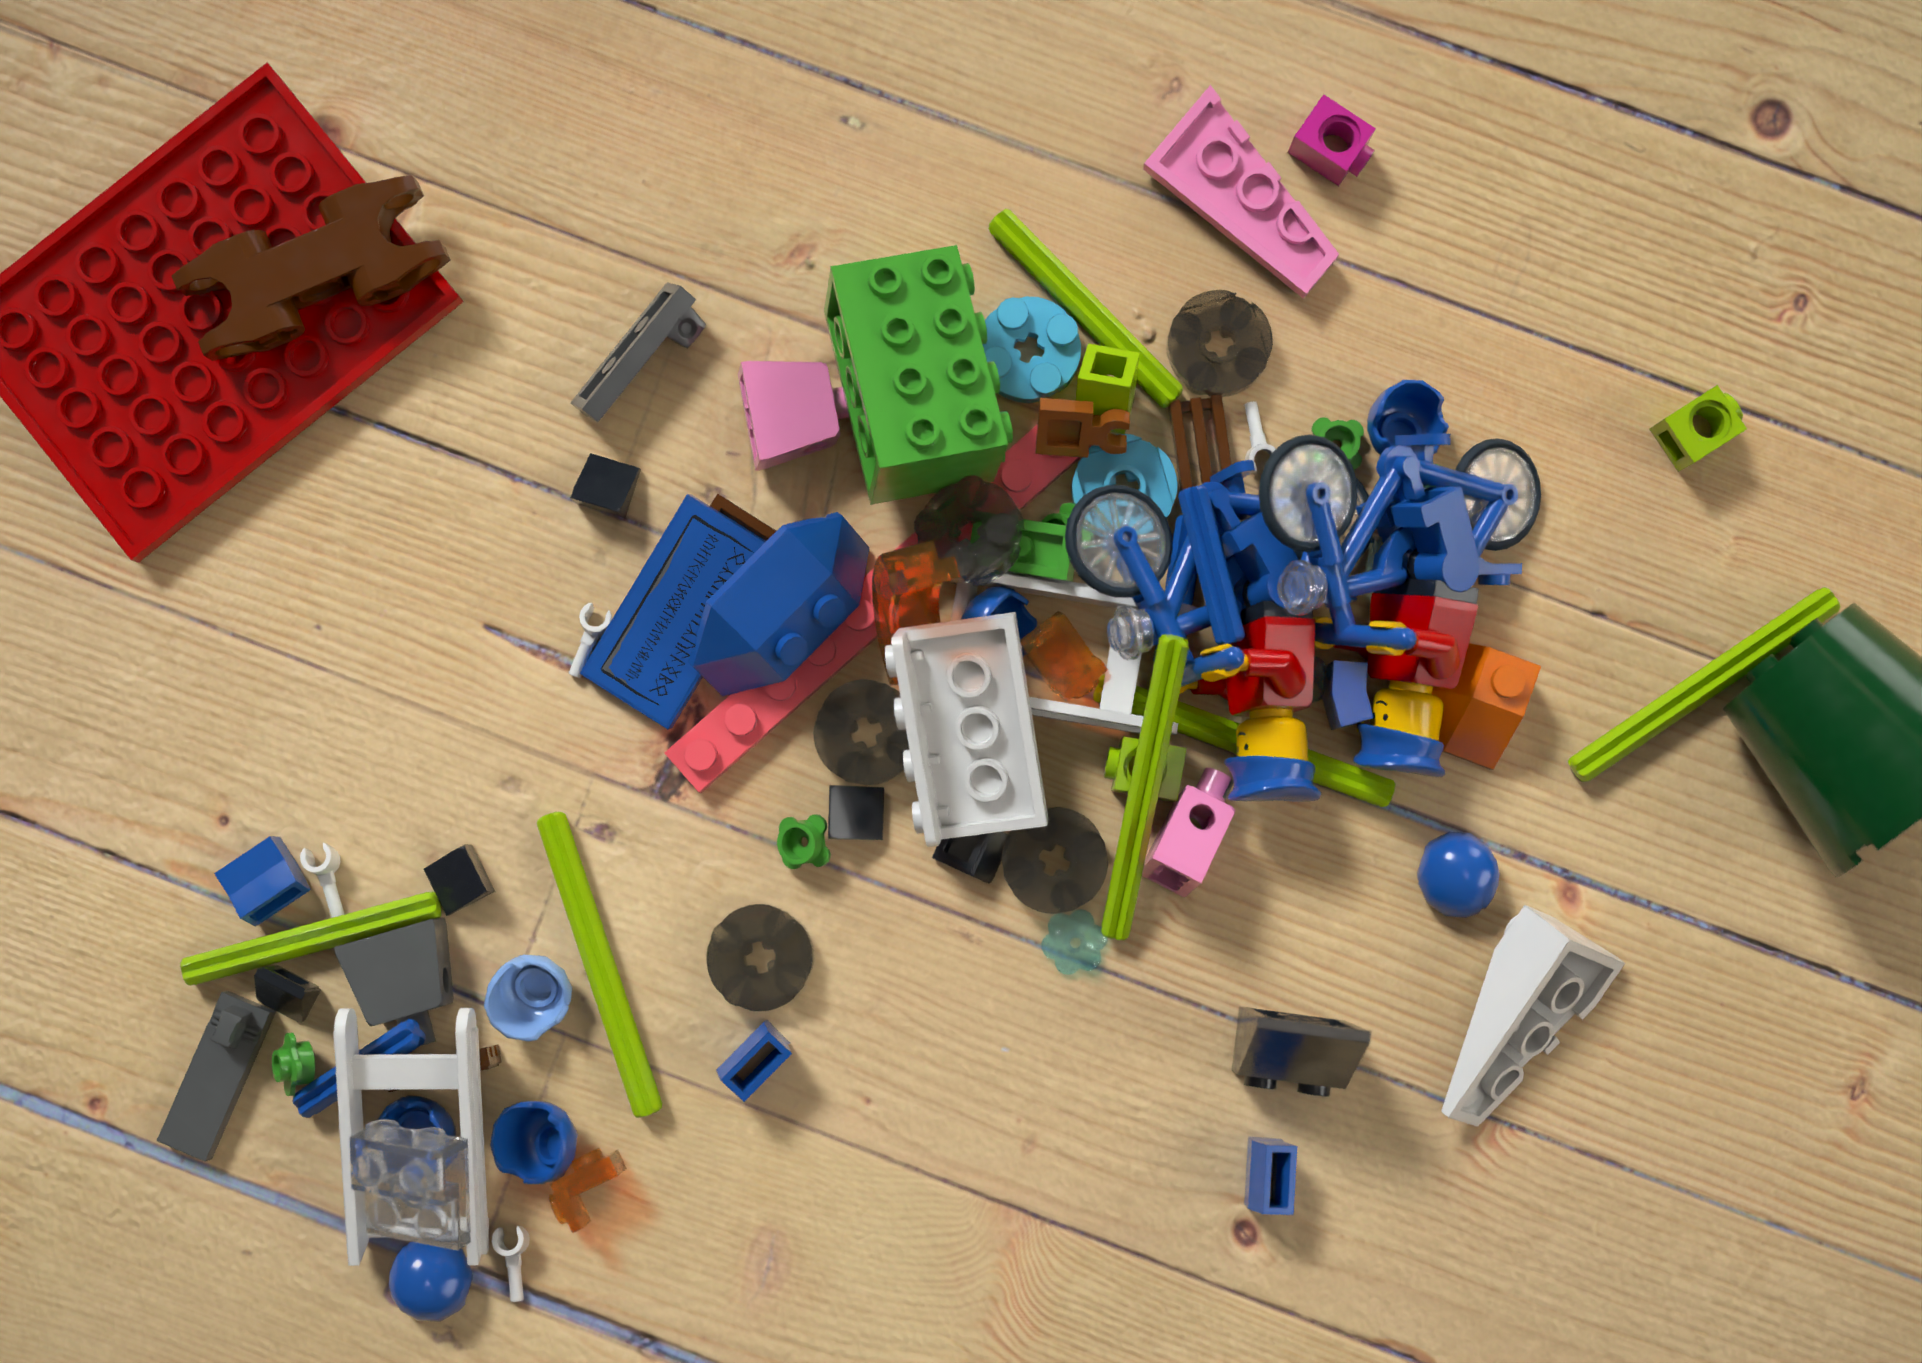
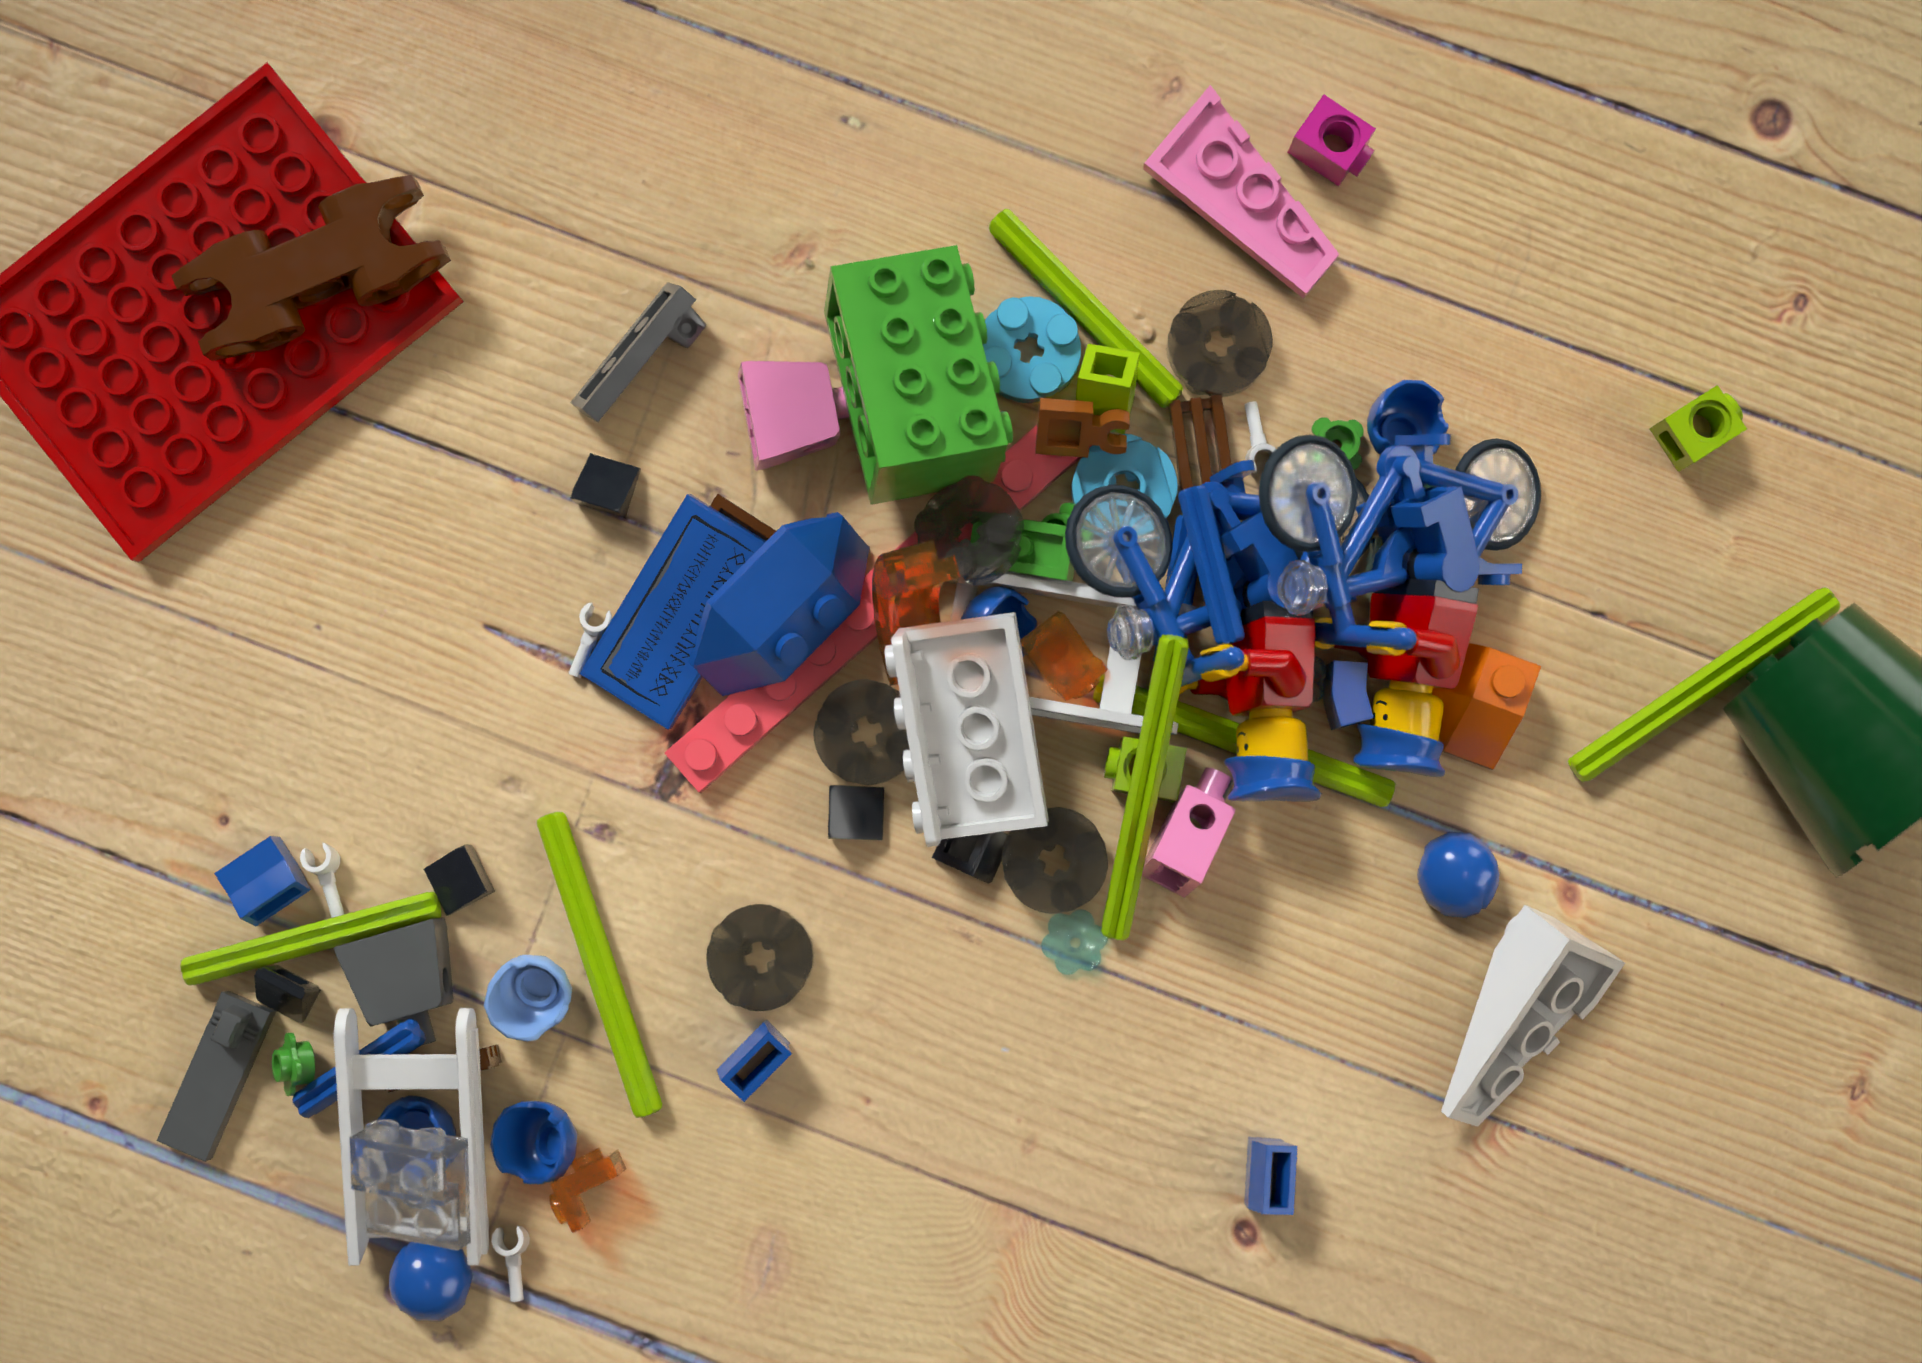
(790, 842): bright green plate -> none
(1297, 1049): black slope -> none

